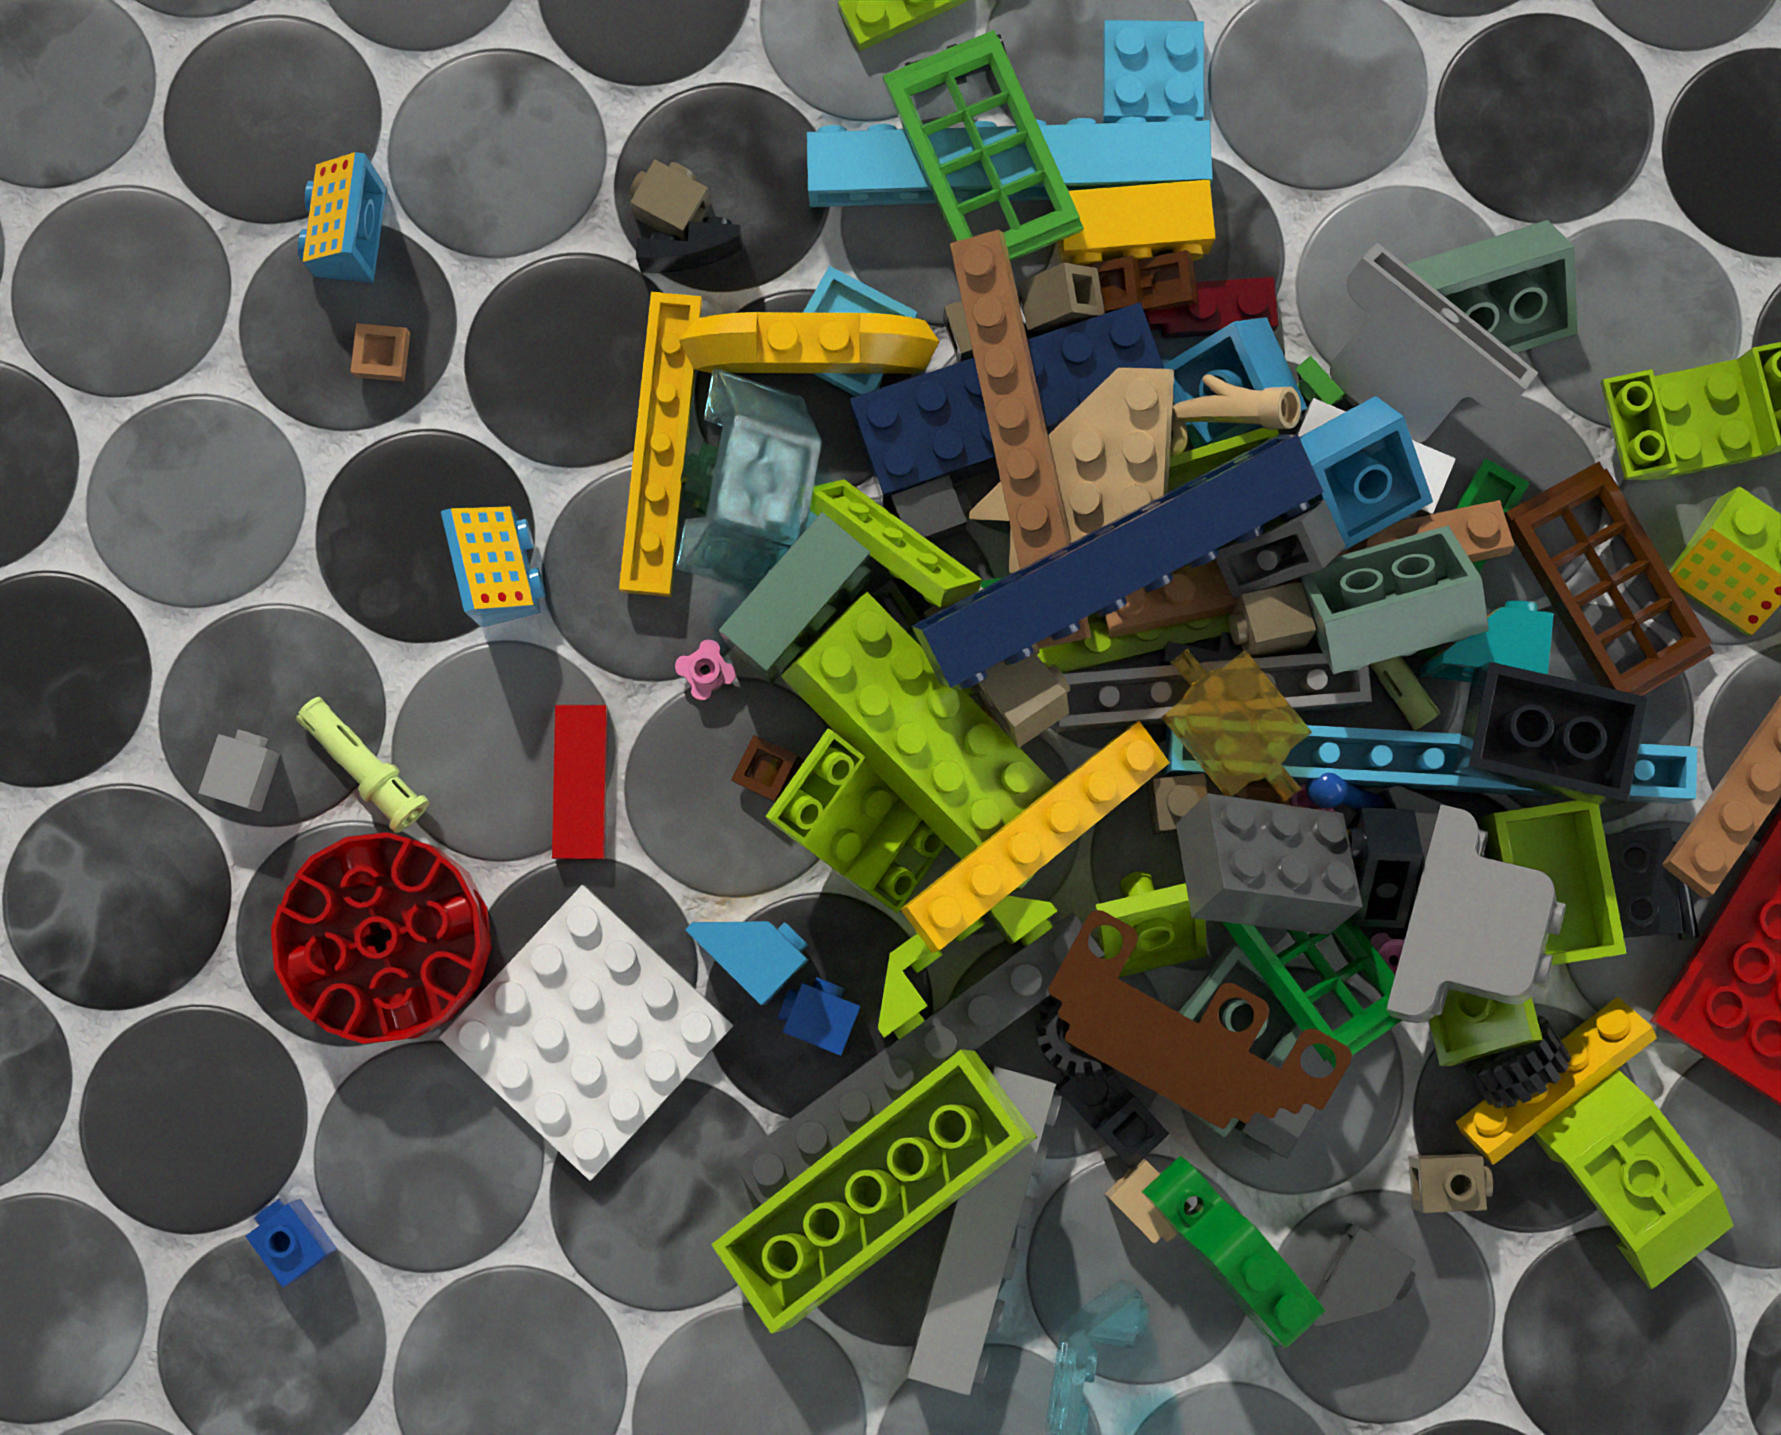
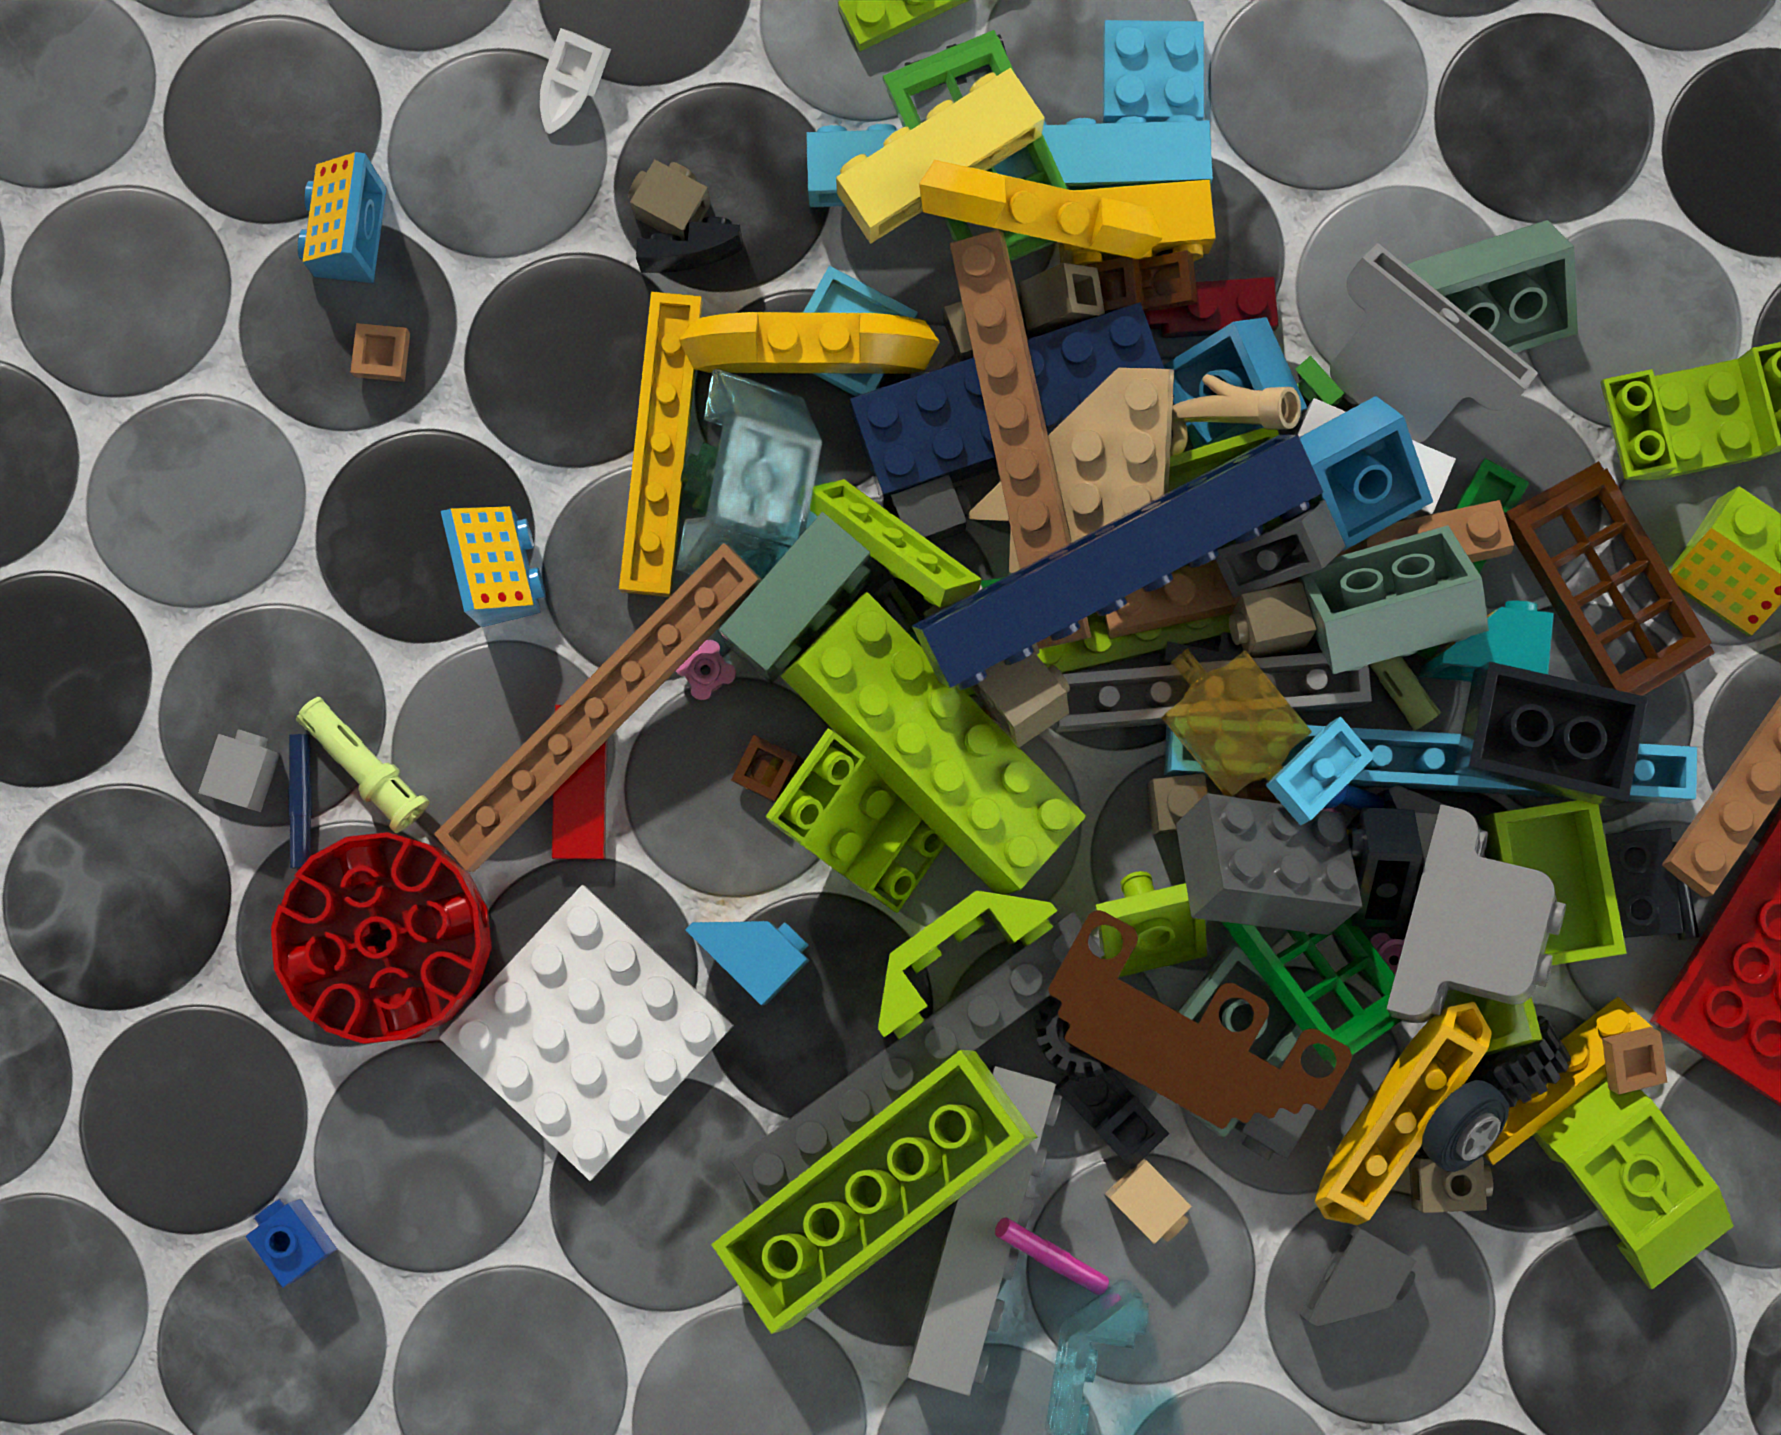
(299, 799): none -> dark blue piece
(570, 77): none -> white plate
(598, 708): none -> medium nougat plate
(819, 1015): blue brick -> none
(972, 133): none -> light yellow brick
(1034, 837): yellow plate -> none
(1038, 210): none -> yellow brick
(1051, 1256): none -> dark pink piece
(1235, 1254): green brick -> none
(1320, 771): none -> medium azure plate
(1398, 1112): none -> yellow brick
(1465, 1125): none -> black wheel
(1634, 1060): none -> medium nougat plate

